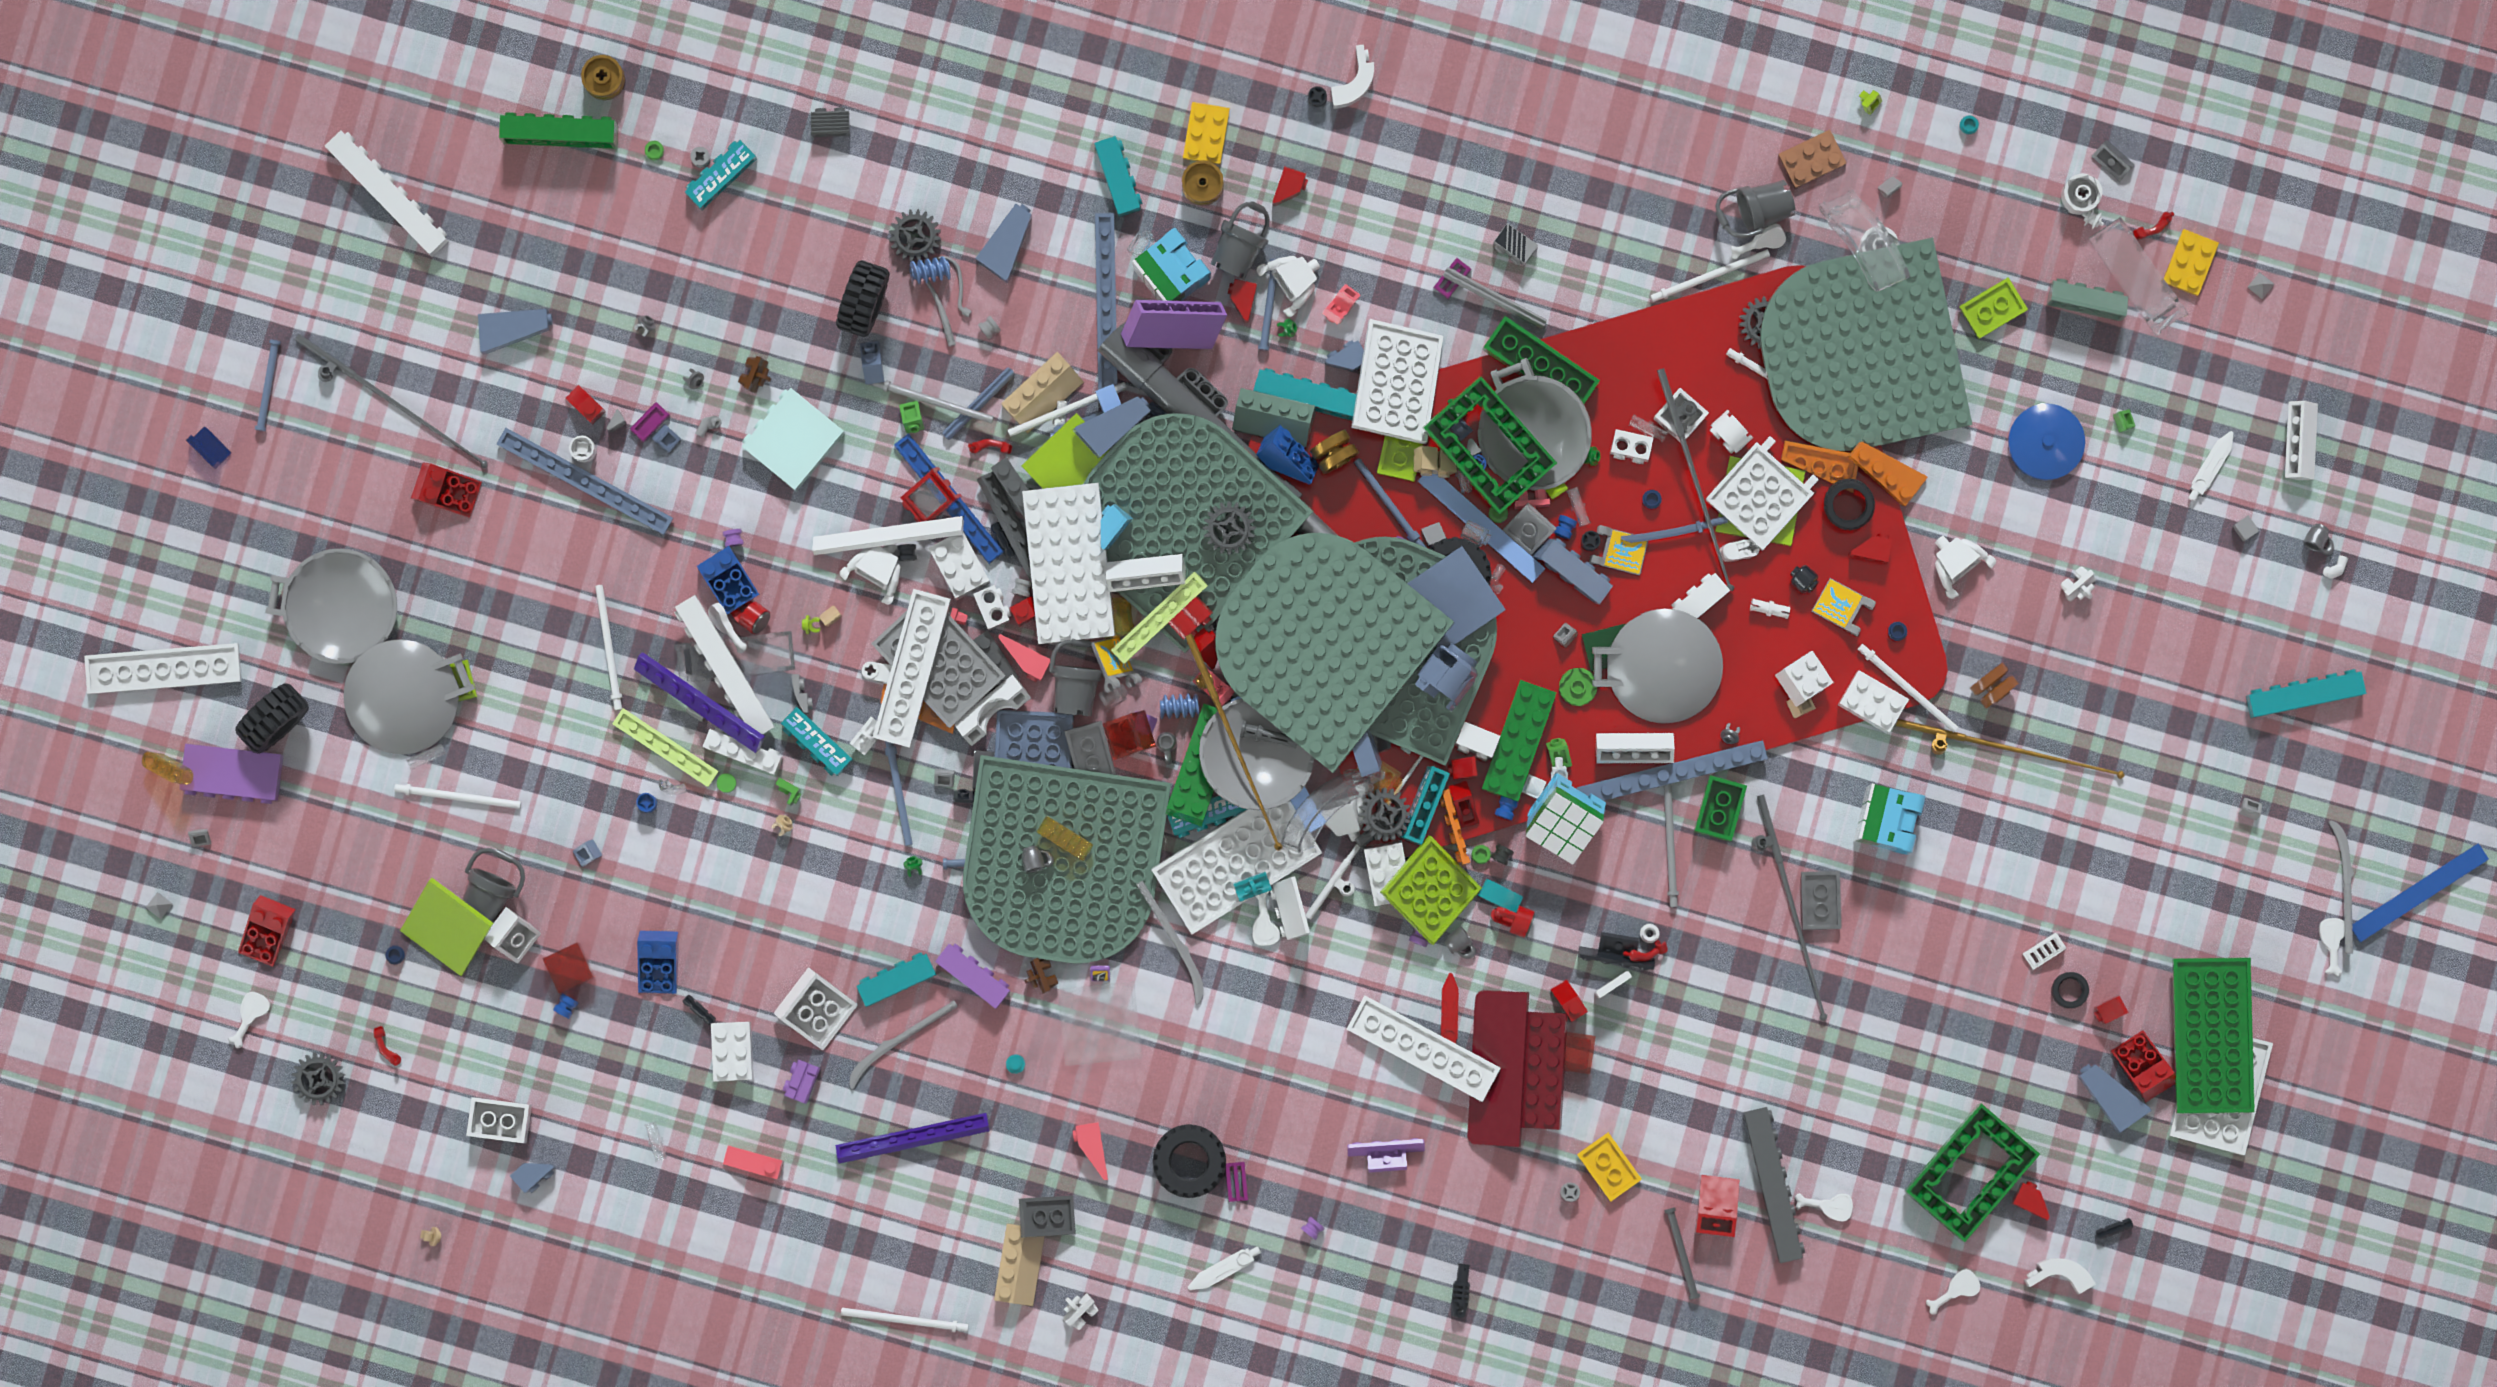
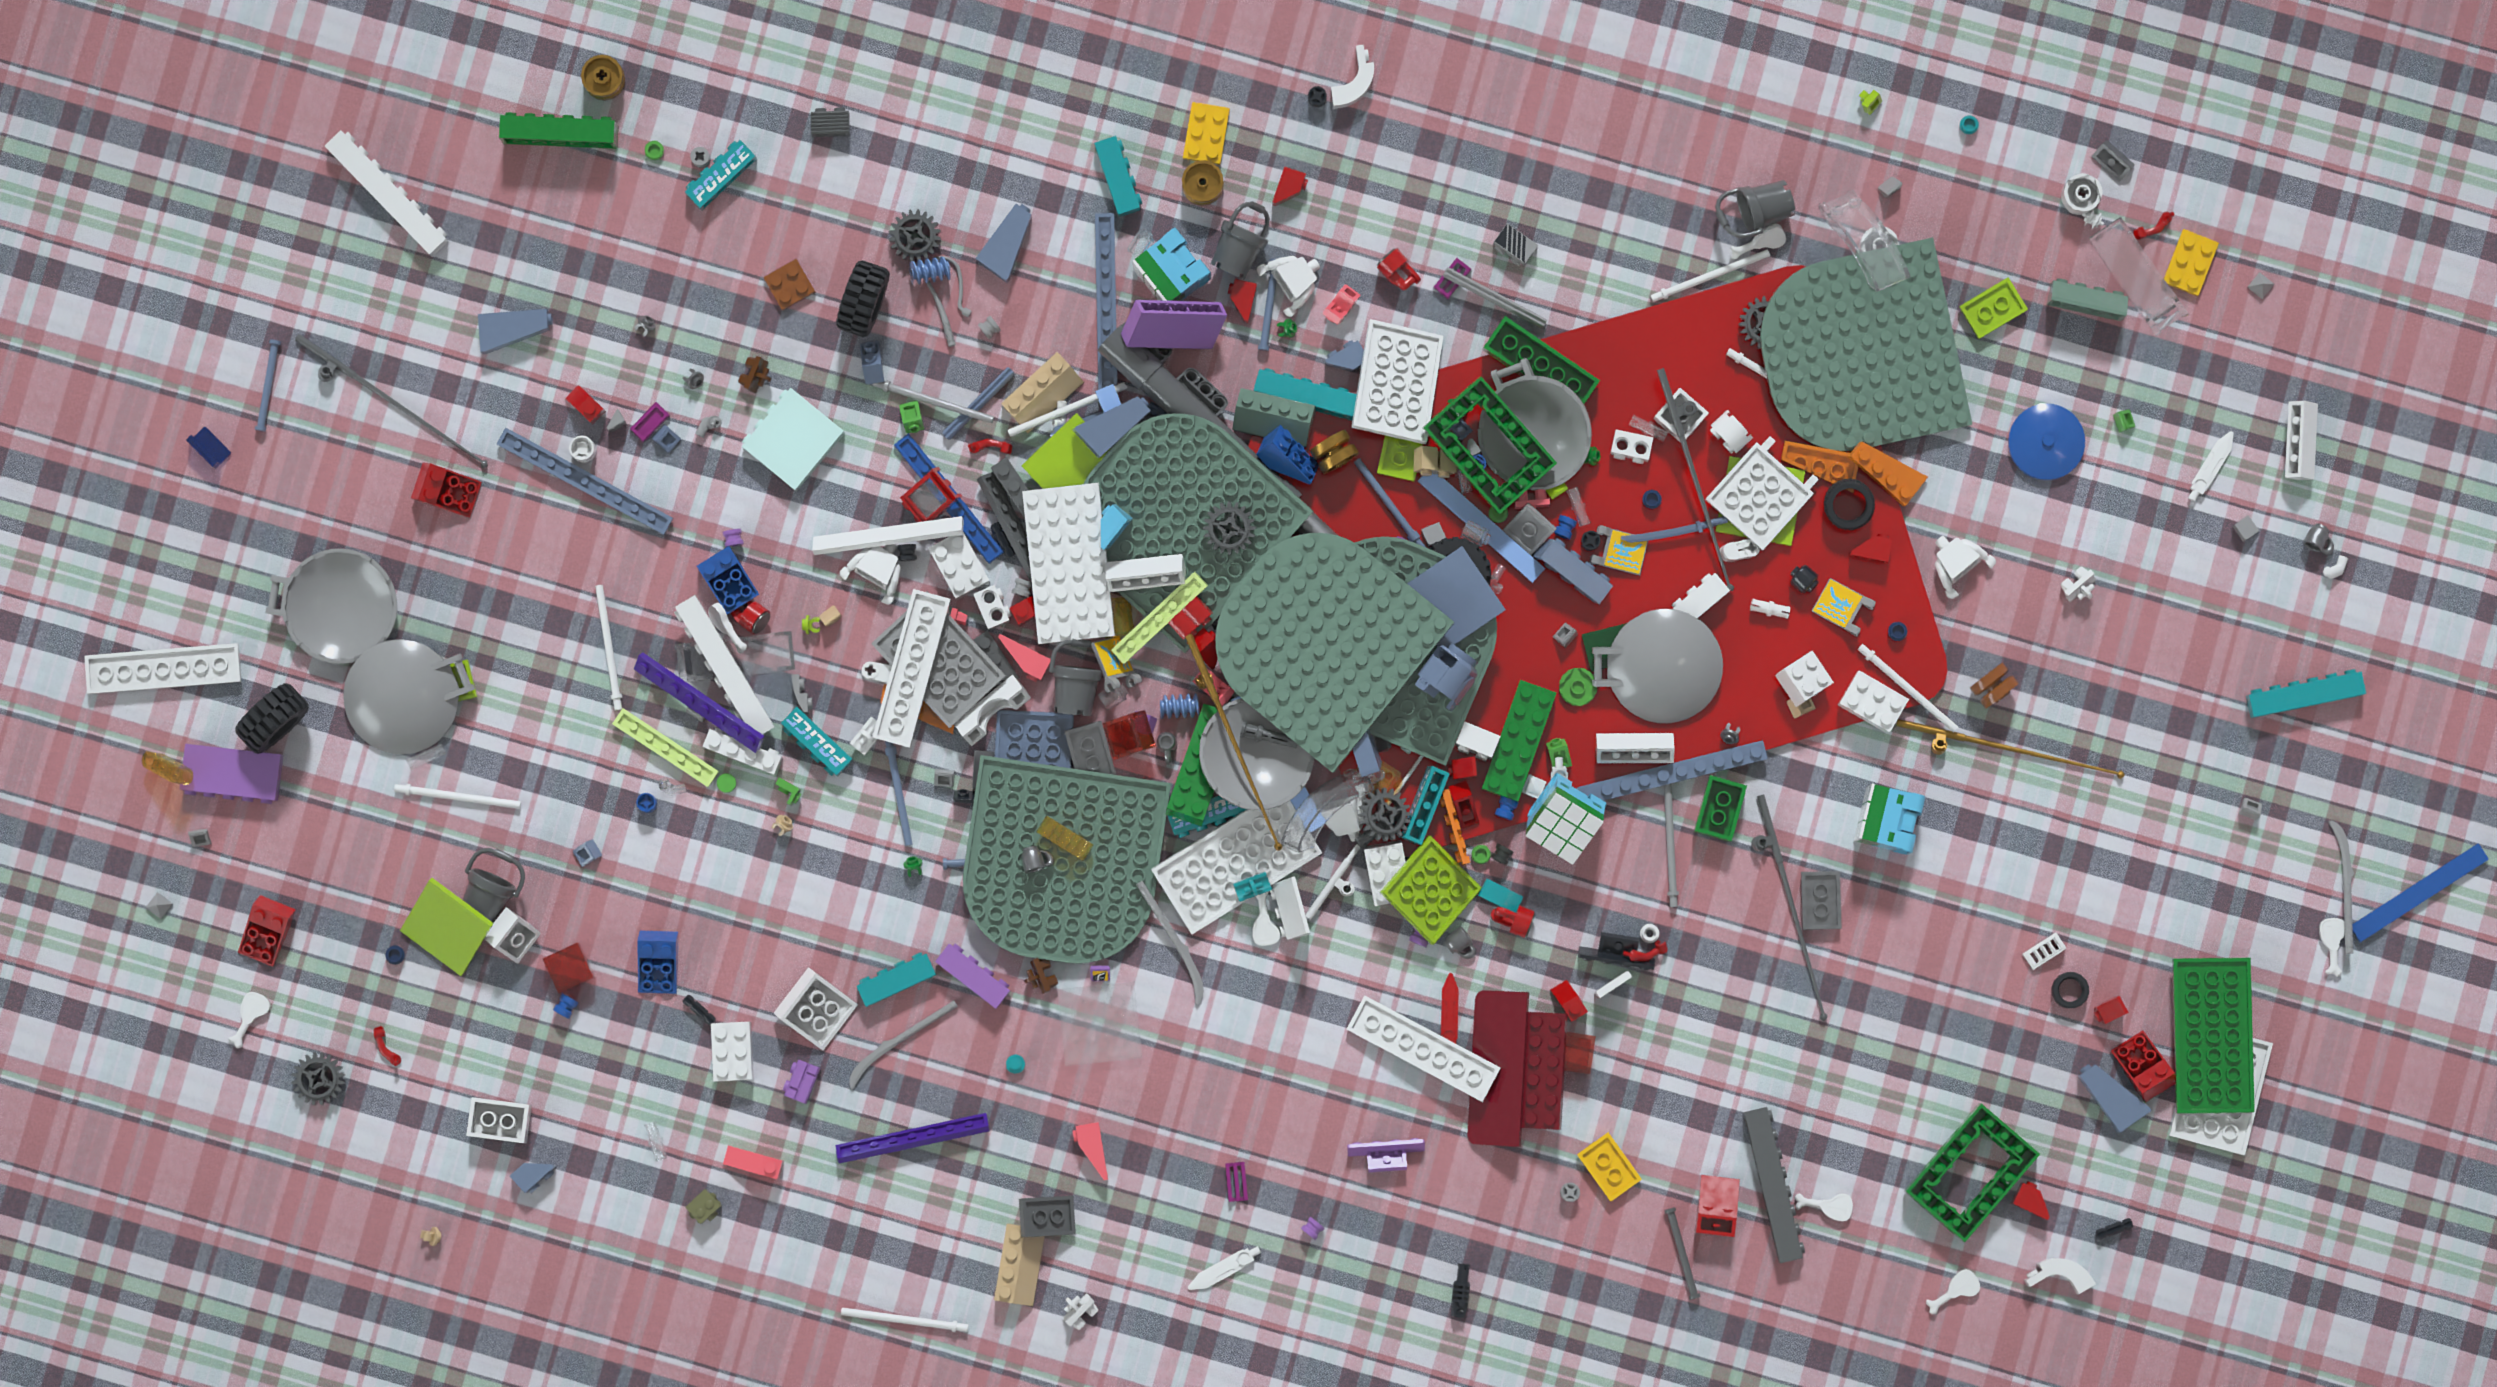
(704, 1207): none -> olive head
(789, 284): none -> dark orange plate
(1189, 1134): black tyre -> none
(1392, 263): none -> red piece
(1812, 159): nougat plate -> none

